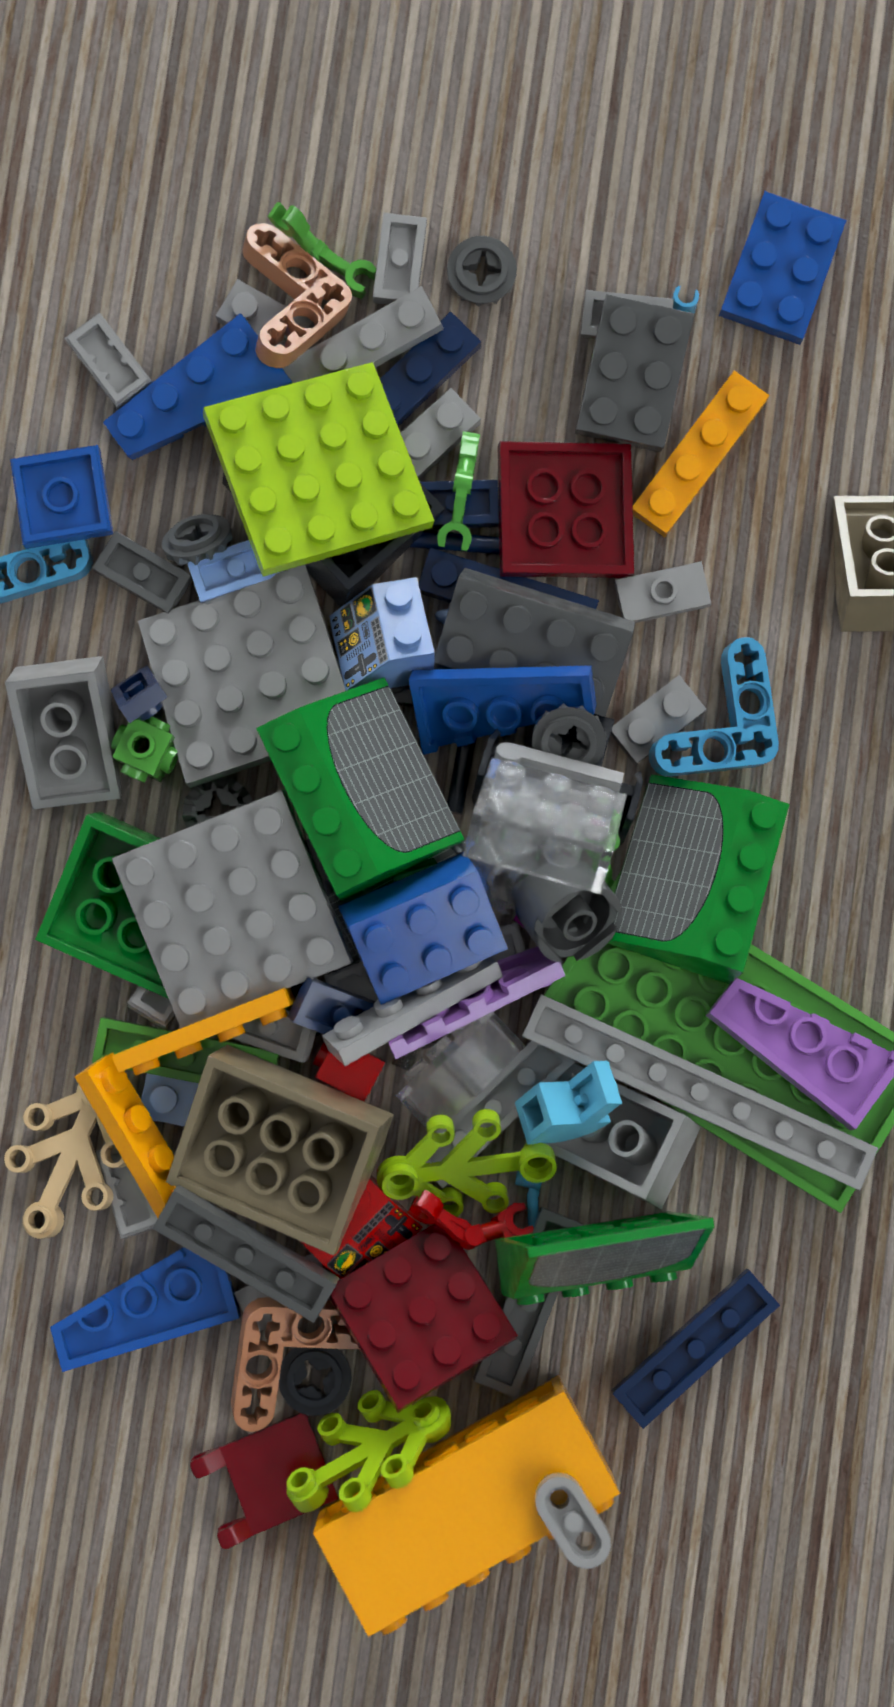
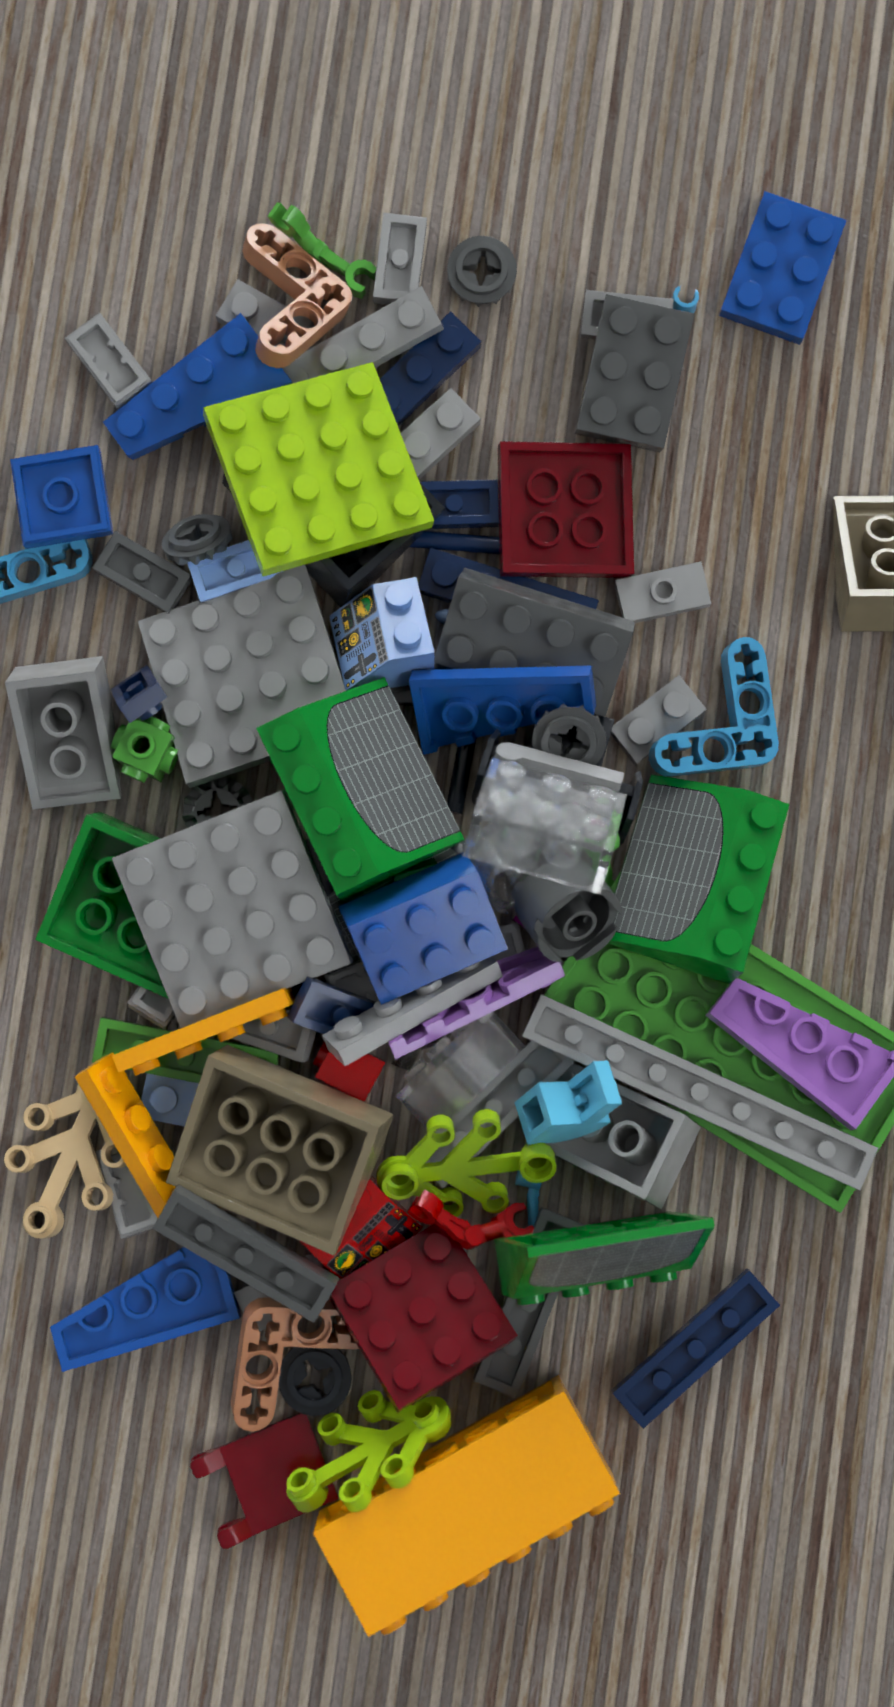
(462, 487): bright green piece -> none
(571, 1519): light grey plate -> none
(699, 453): light orange plate -> none

